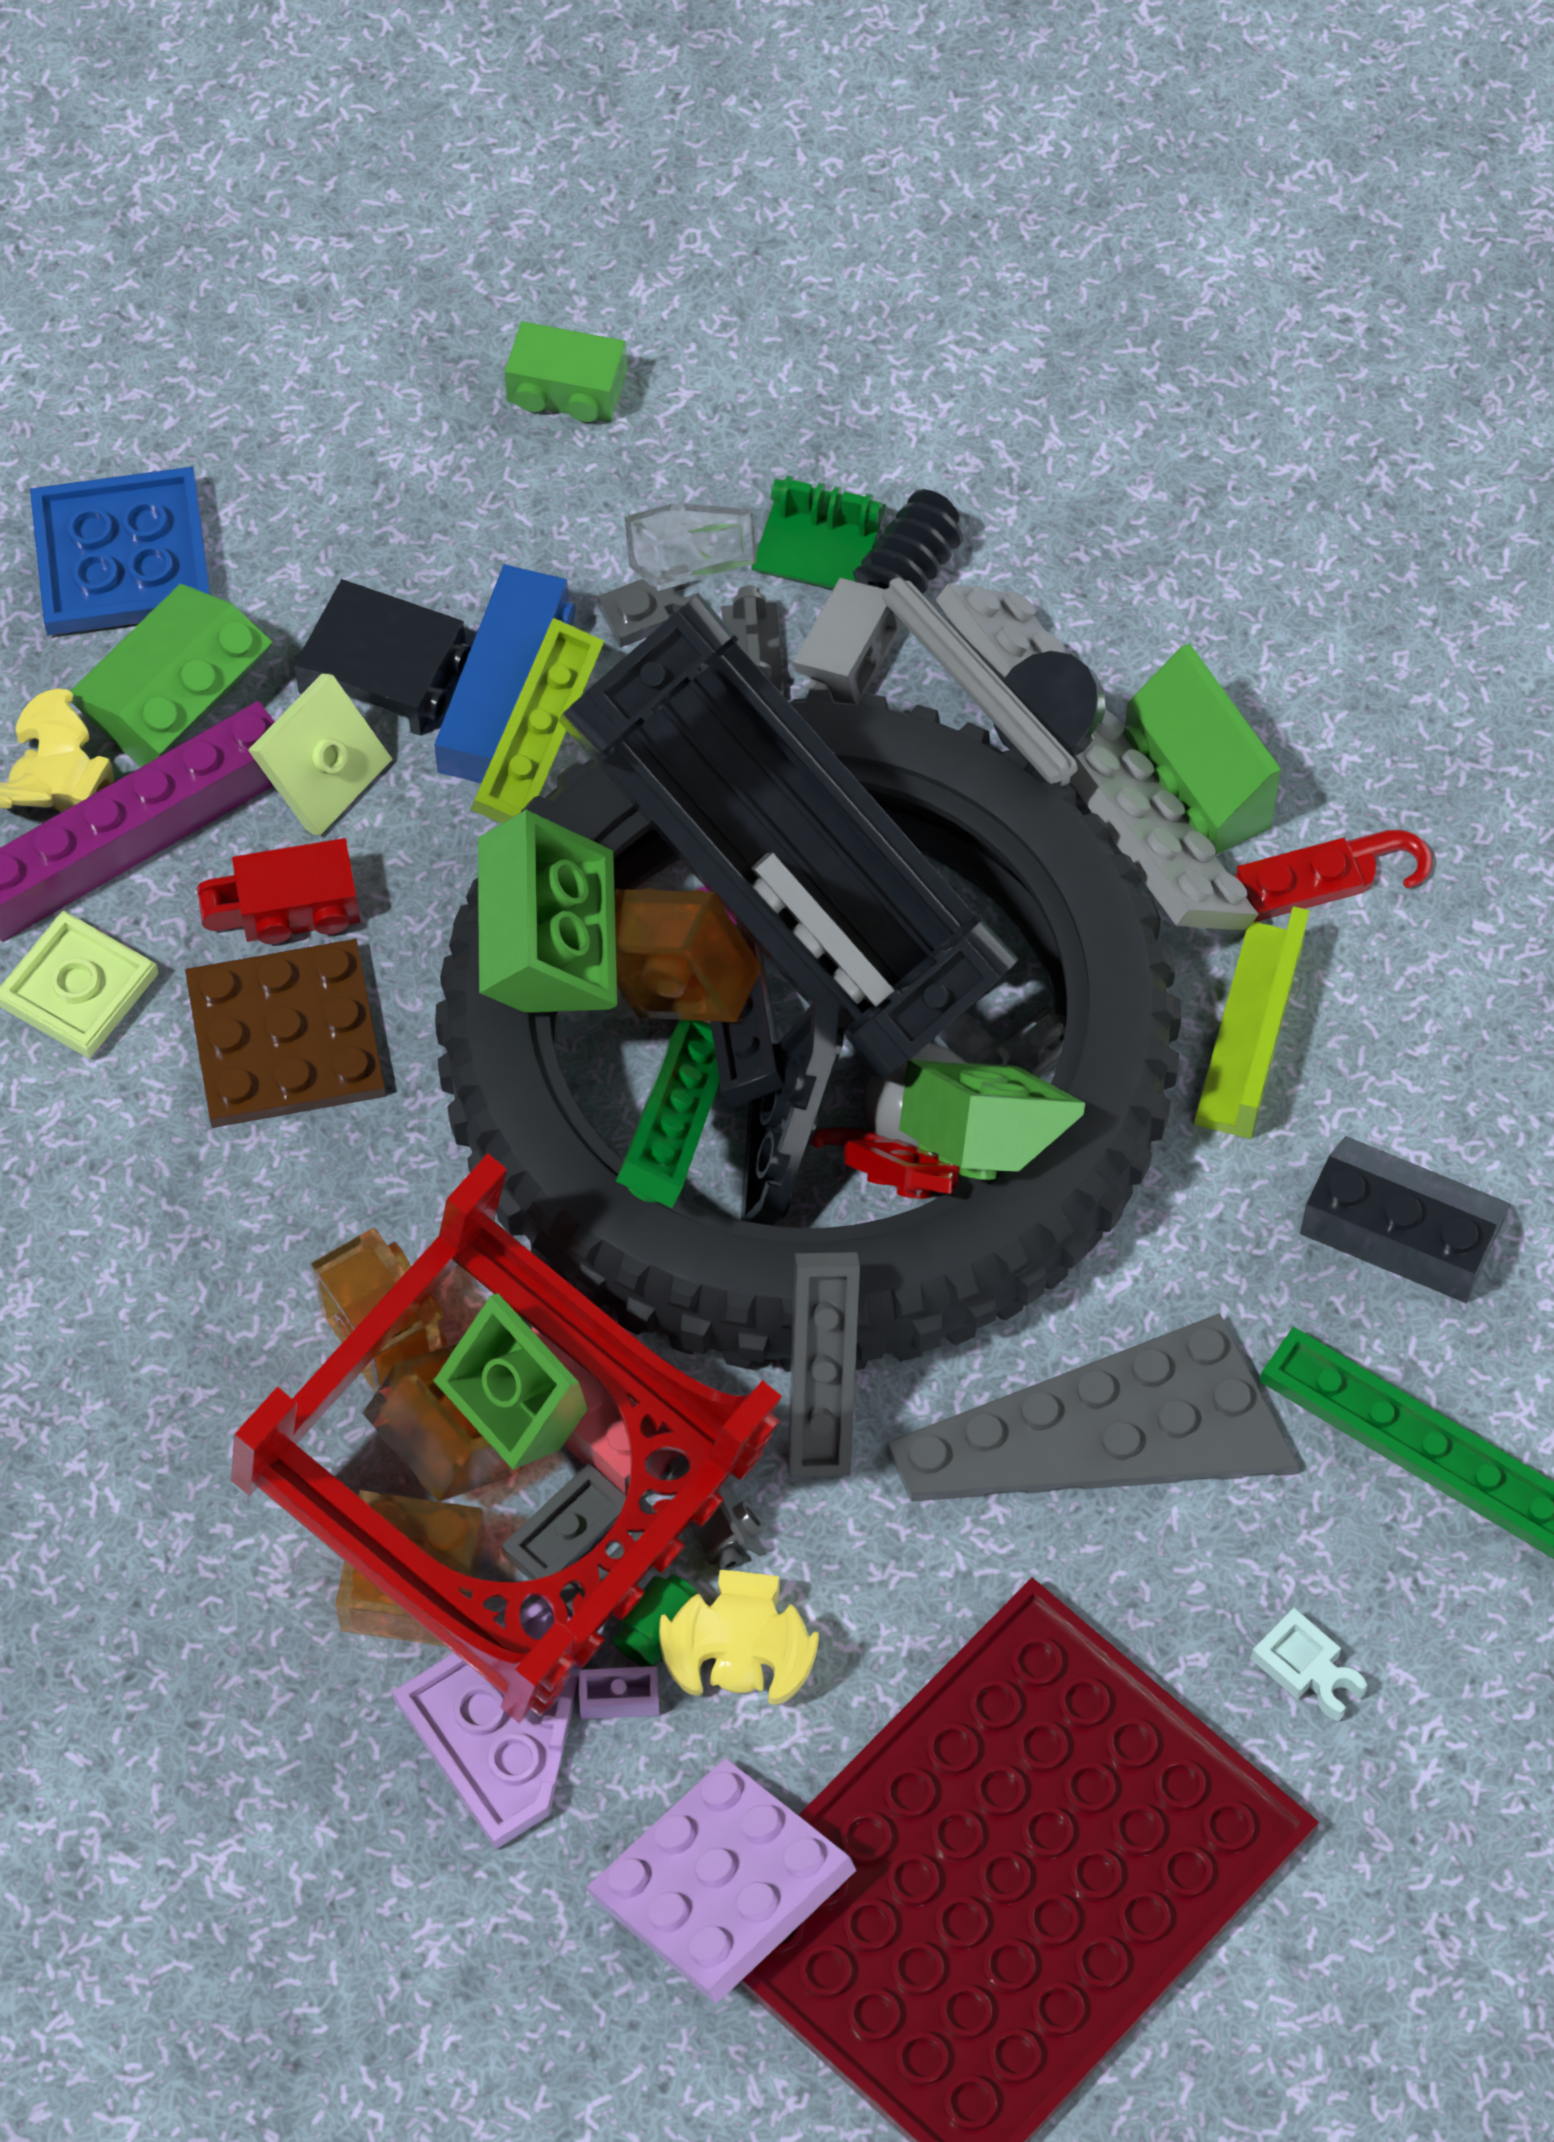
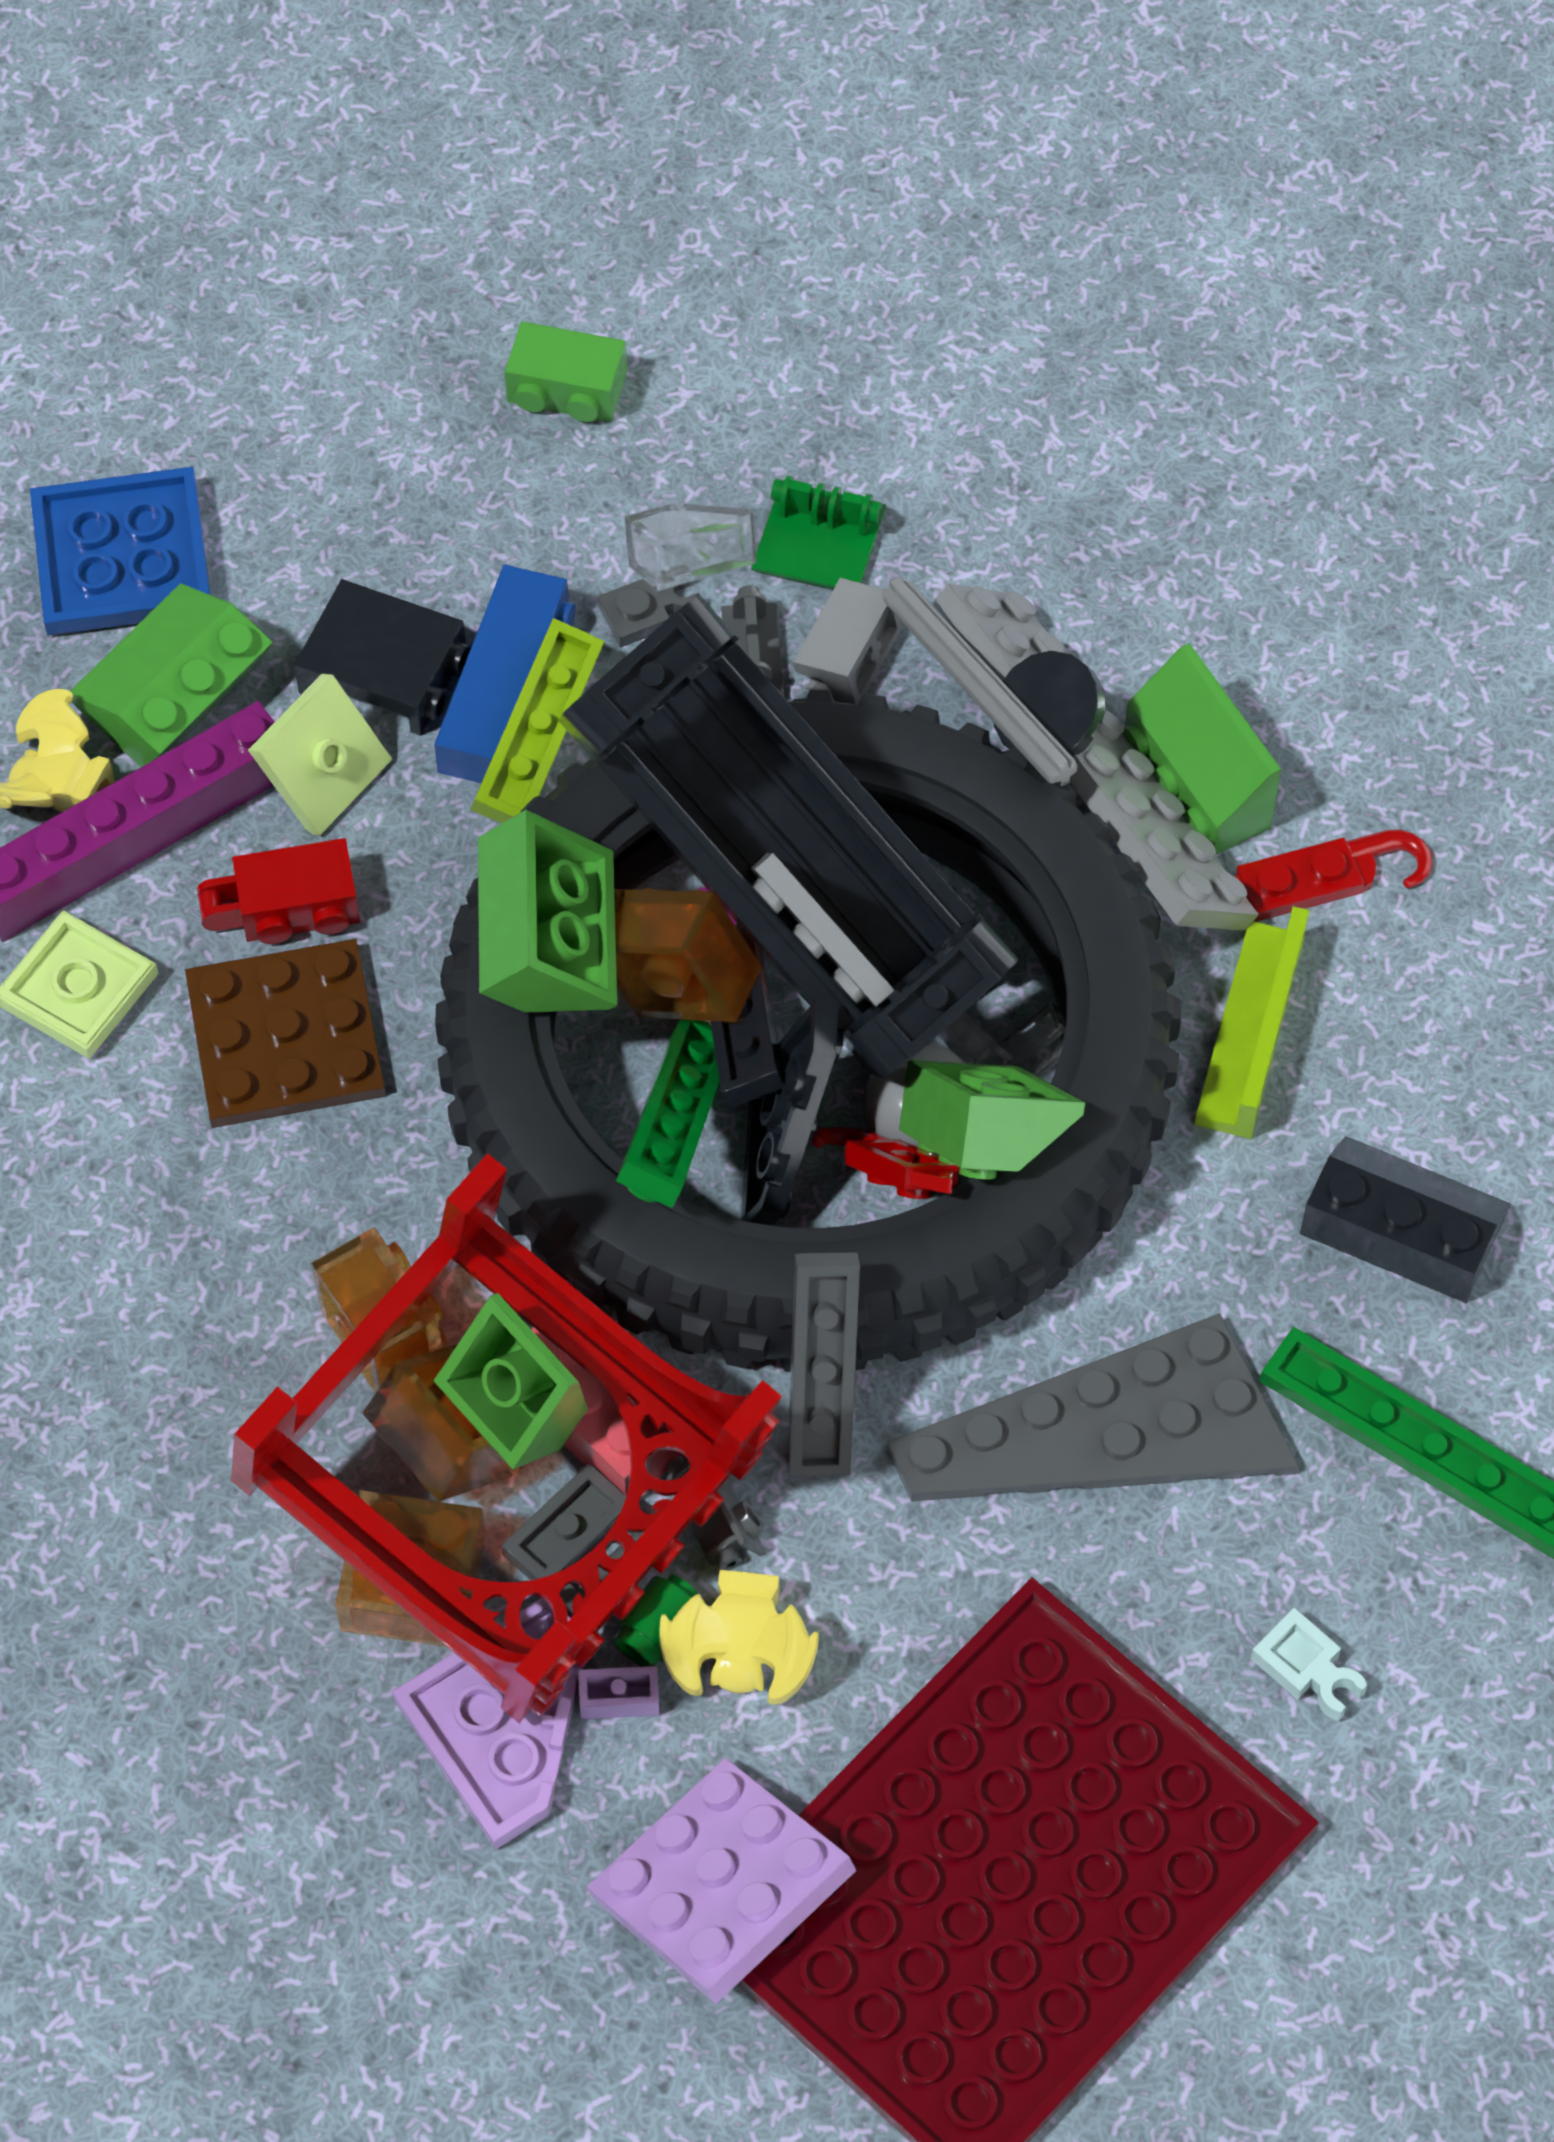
(913, 543): black piece -> none

